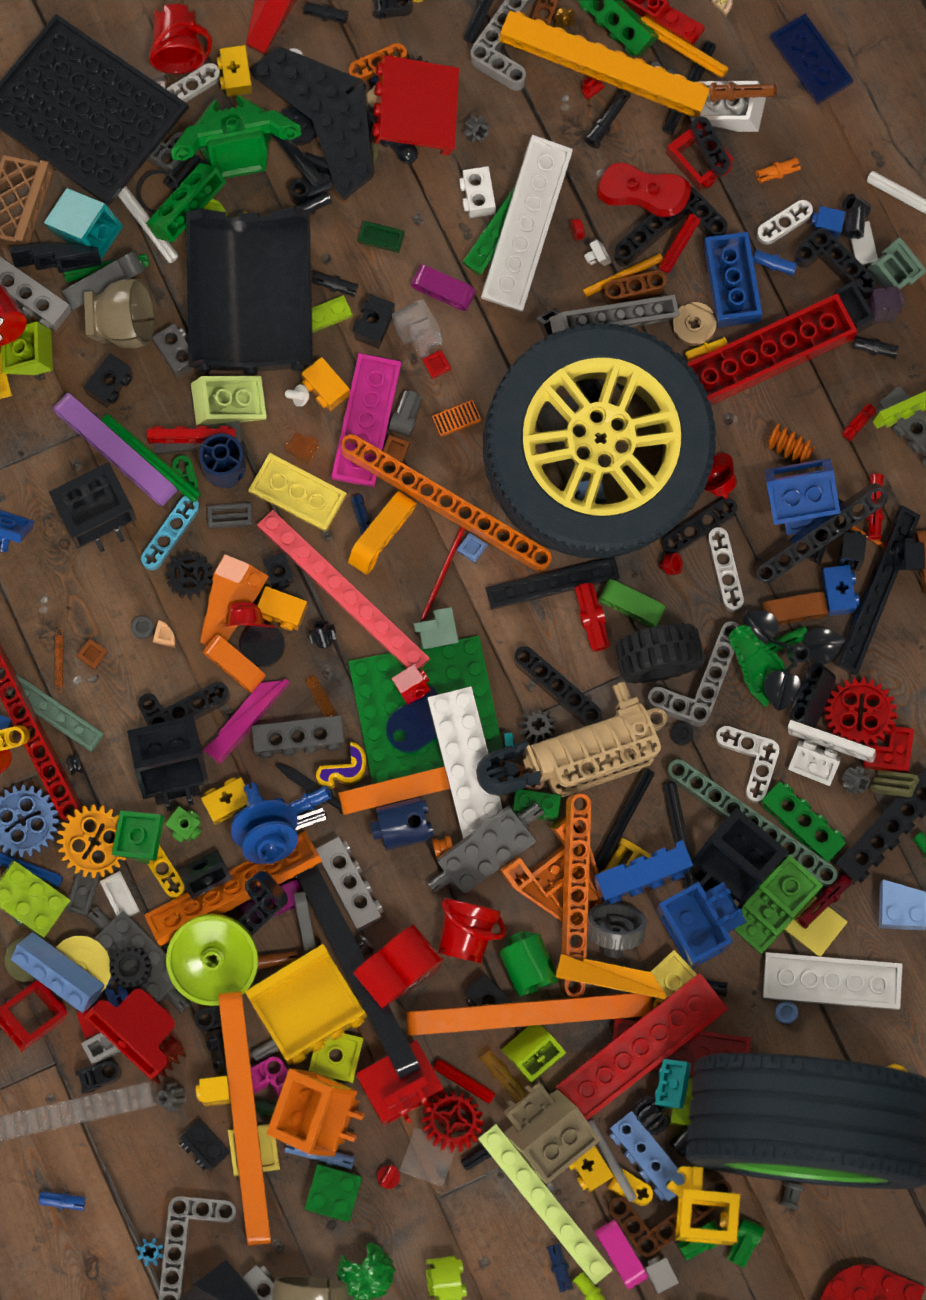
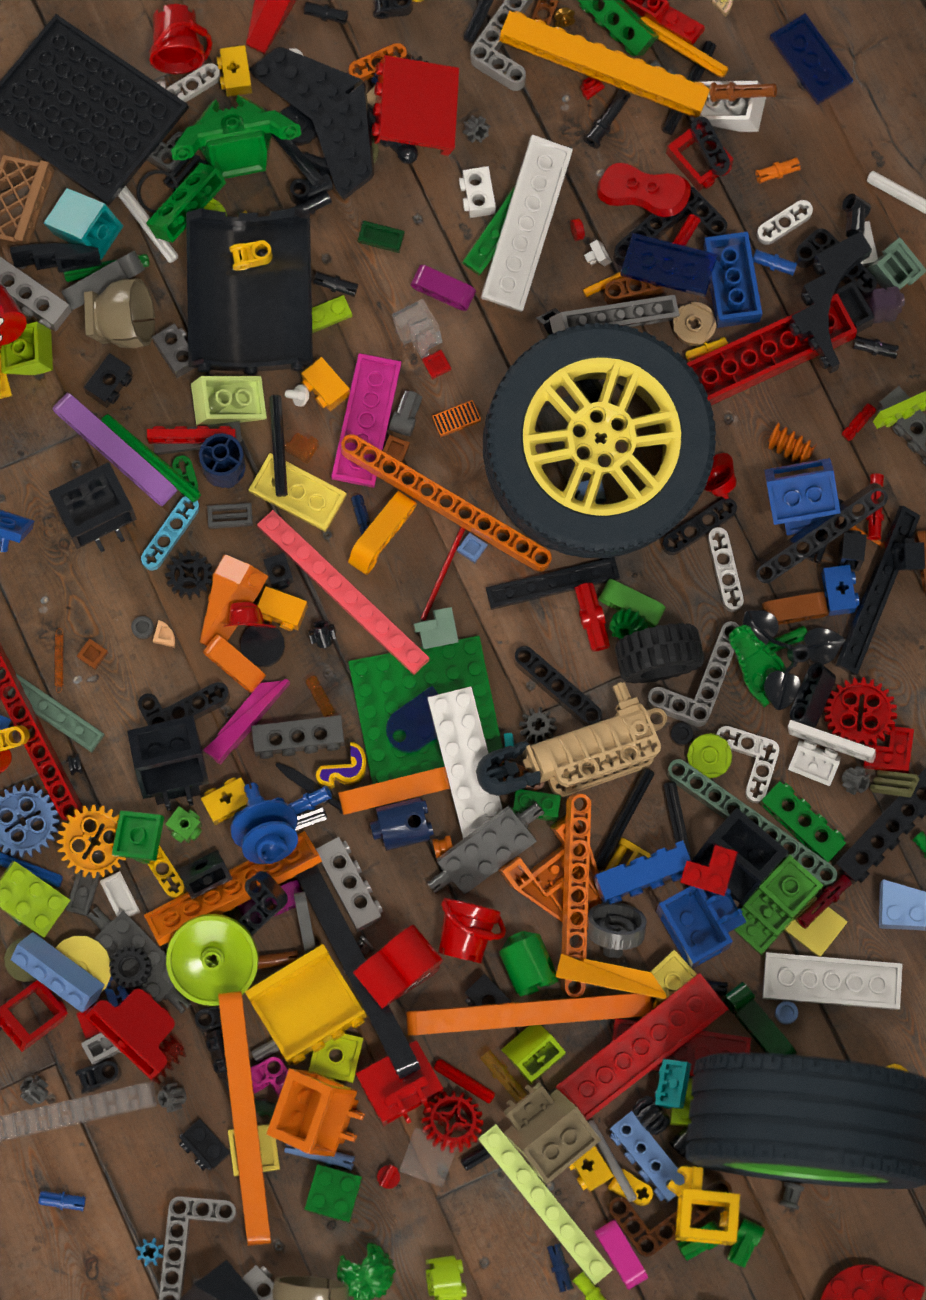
(34, 1090): none -> dark grey gear
(213, 1091): yellow brick -> none
(249, 255): none -> yellow piece
(278, 446): none -> black axle
(374, 333): black brick -> none
(411, 684): brick -> none
(627, 622): none -> green gear
(660, 1274): light grey brick -> none
(668, 265): none -> clear blue plate
(671, 564): red tile -> none
(710, 755): none -> lime tile
(716, 876): none -> red plate
(756, 1022): none -> dark green beam
(813, 321): none -> black arch
(829, 219): blue brick -> none

